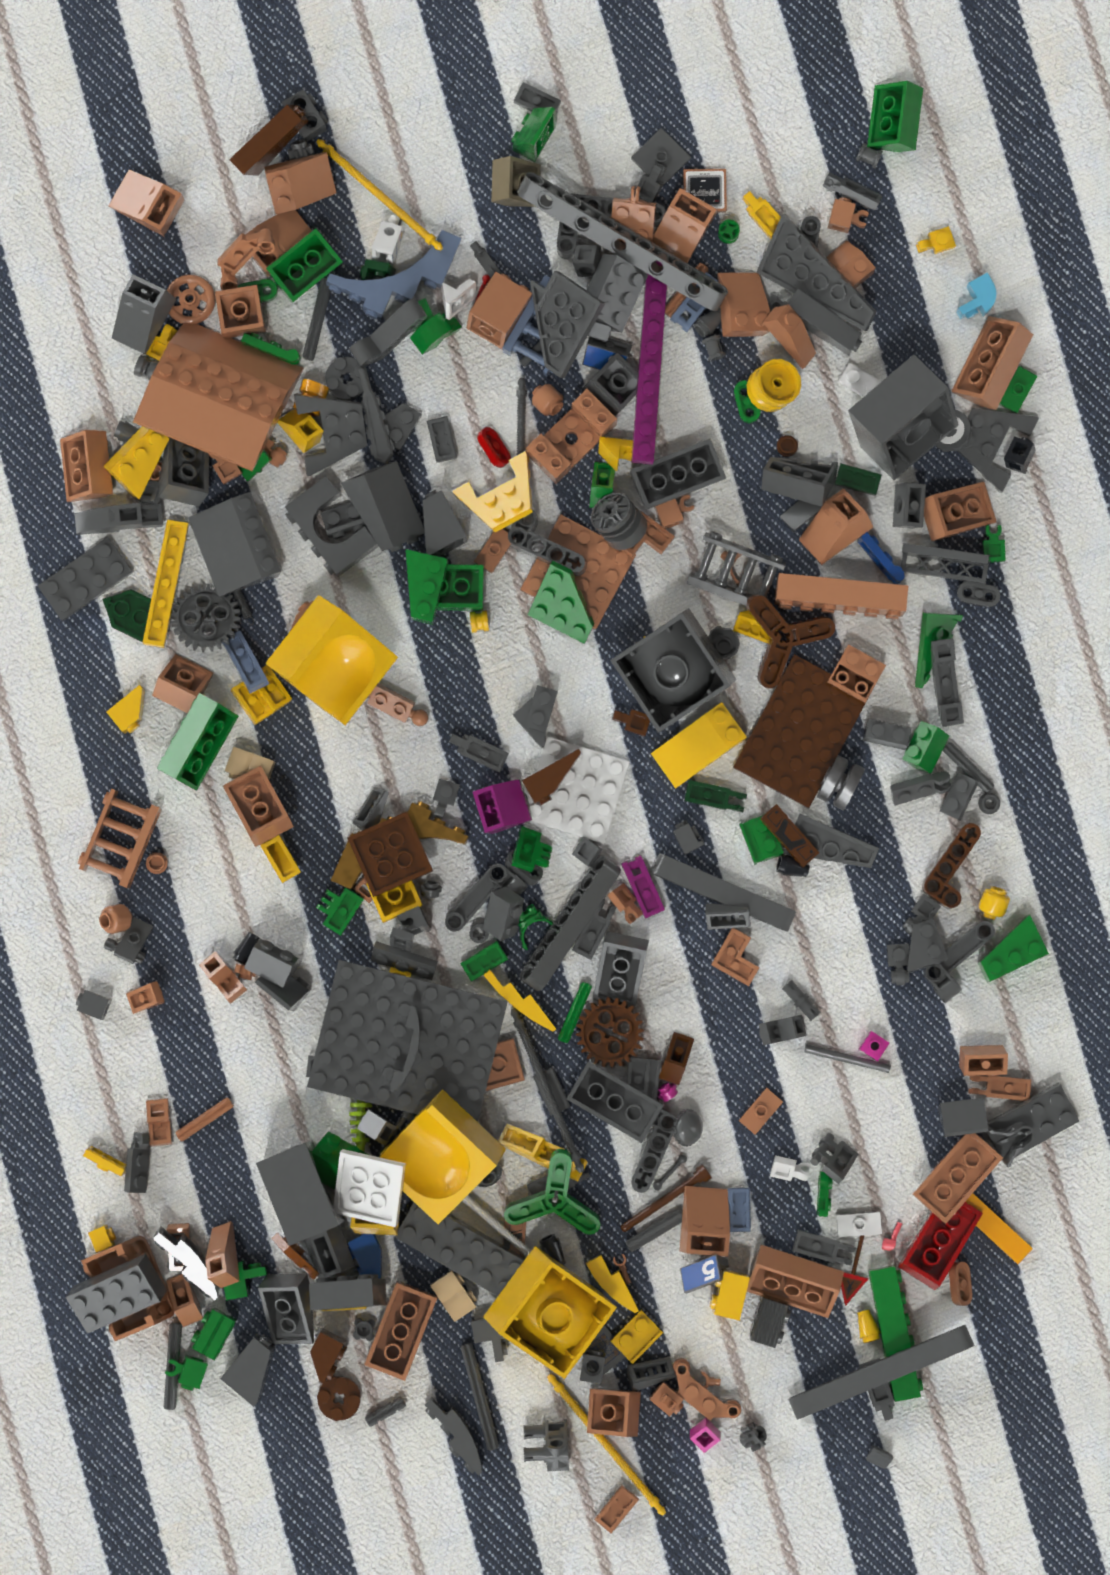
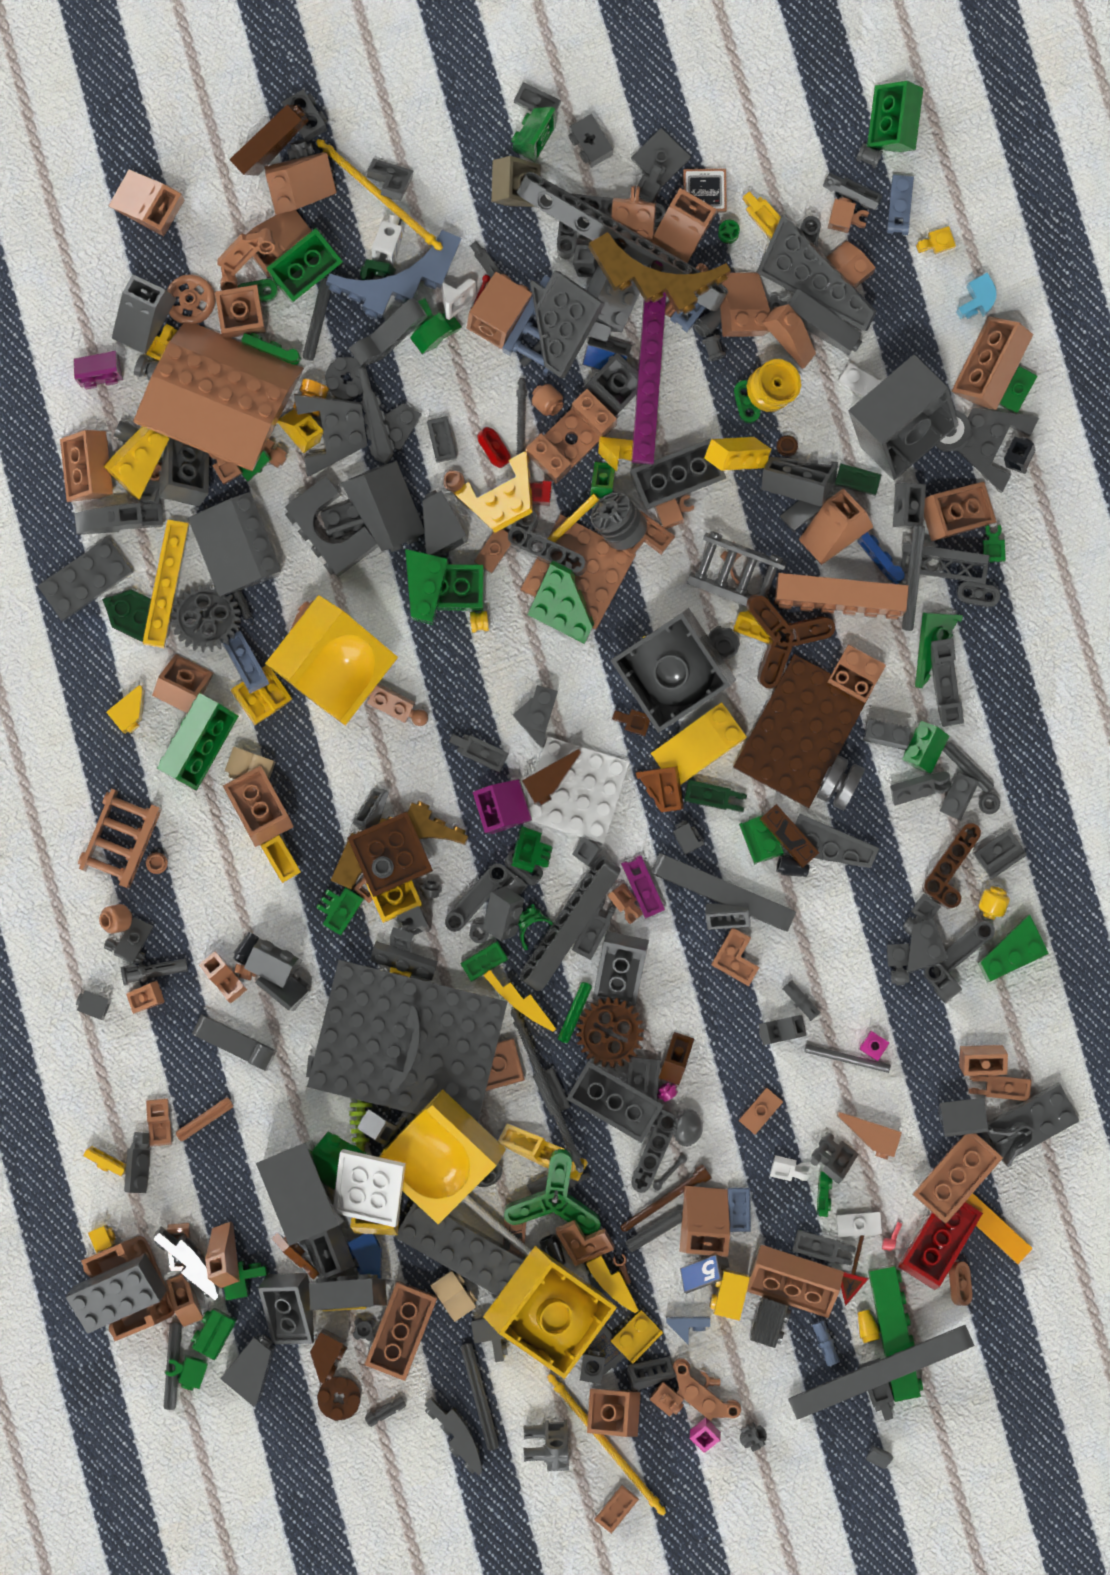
(97, 369): none -> magenta slope
(143, 972): none -> dark grey pin
(234, 1042): none -> dark grey beam
(382, 867): none -> dark grey plate
(395, 178): none -> dark grey plate
(446, 795): dark grey plate -> none
(453, 481): none -> nougat plate
(541, 493): none -> red panel
(563, 528): none -> yellow bar
(582, 1247): none -> nougat plate
(589, 129): none -> dark grey brick
(663, 787): none -> dark orange wing
(679, 288): none -> pearl gold arch
(681, 1324): none -> sand blue slope
(737, 453): none -> yellow brick
(826, 1343): none -> sand blue pin
(875, 1136): none -> nougat slope
(900, 204): none -> sand blue plate
(913, 576): none -> dark grey axle
(1000, 854): none -> dark grey plate

